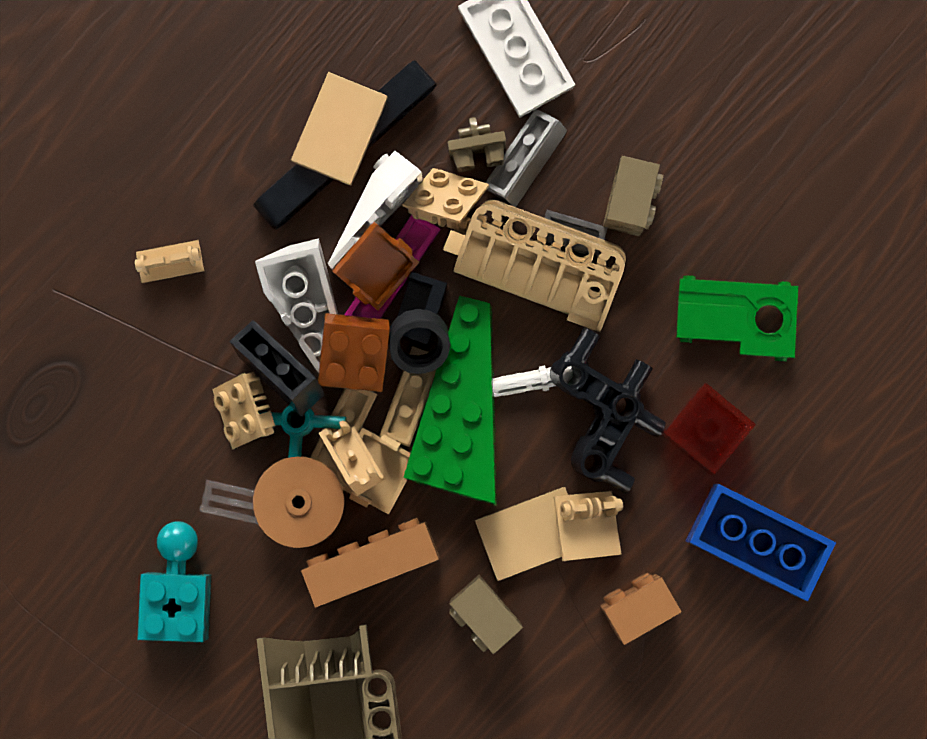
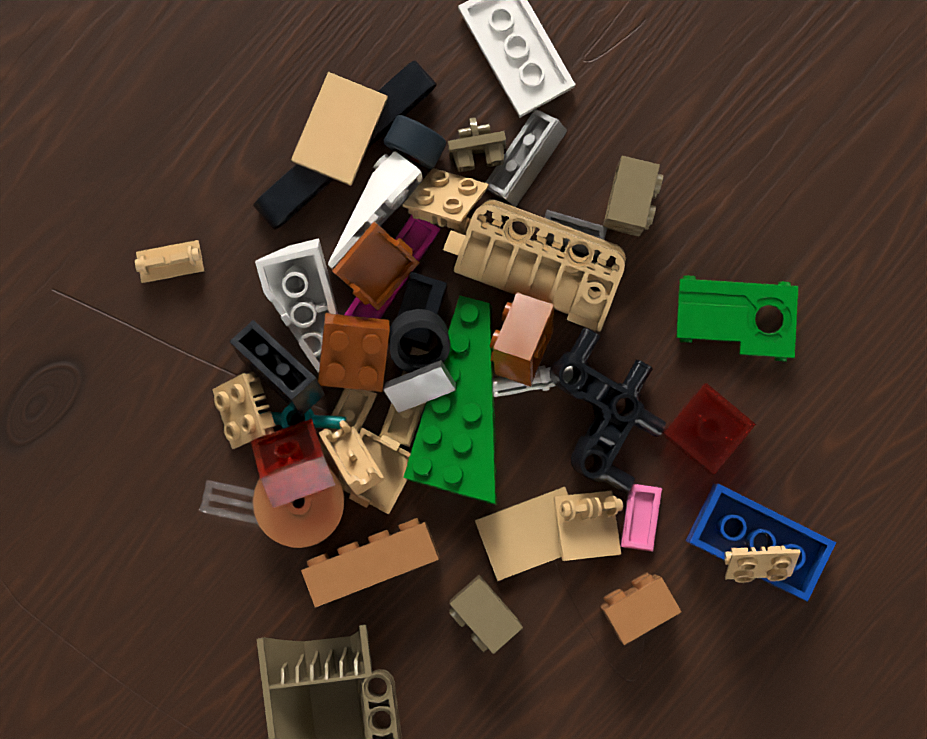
(156, 621): teal brick -> none
(292, 463): none -> clear red slope
(415, 141): none -> black wheel
(419, 386): none -> flat silver tile
(522, 339): none -> brick
(641, 517): none -> bright pink tile
(773, 564): none -> tan hinge

